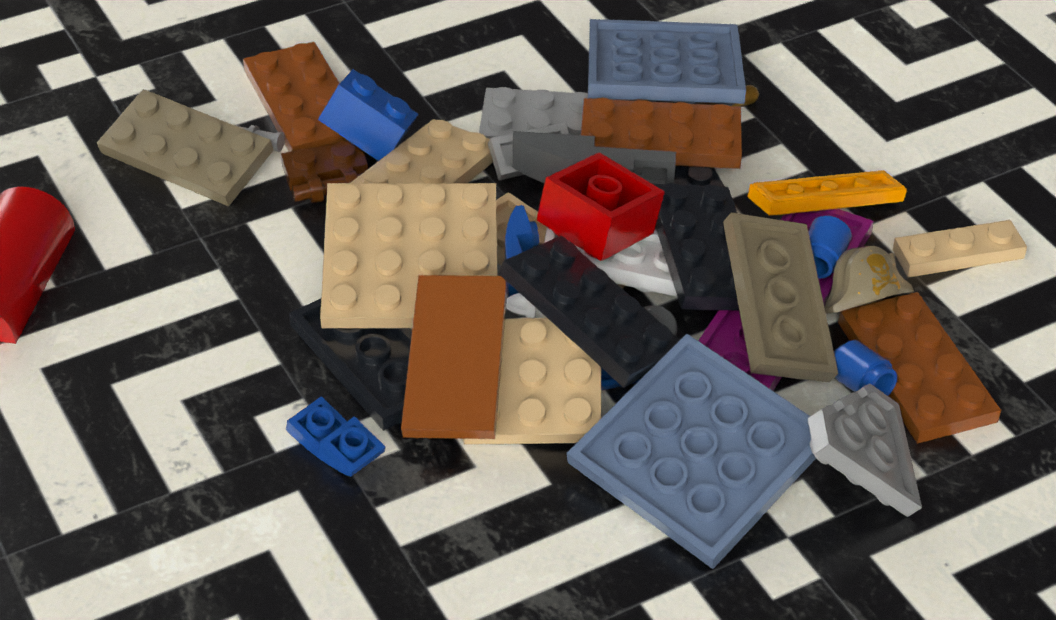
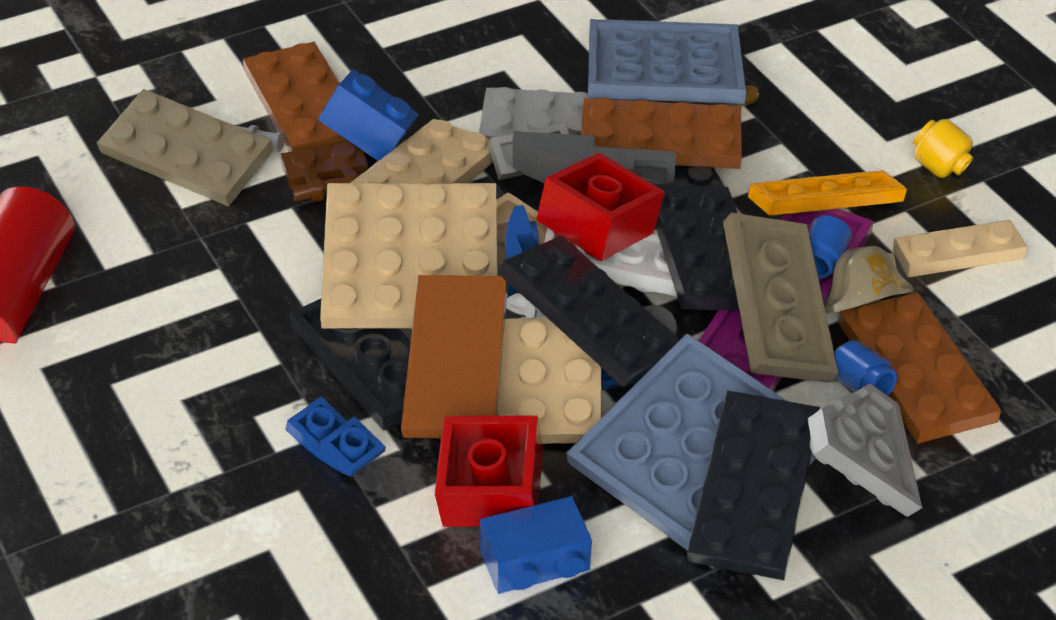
(487, 467): none -> red brick
(535, 545): none -> blue brick
(753, 486): none -> black plate
(943, 148): none -> yellow head

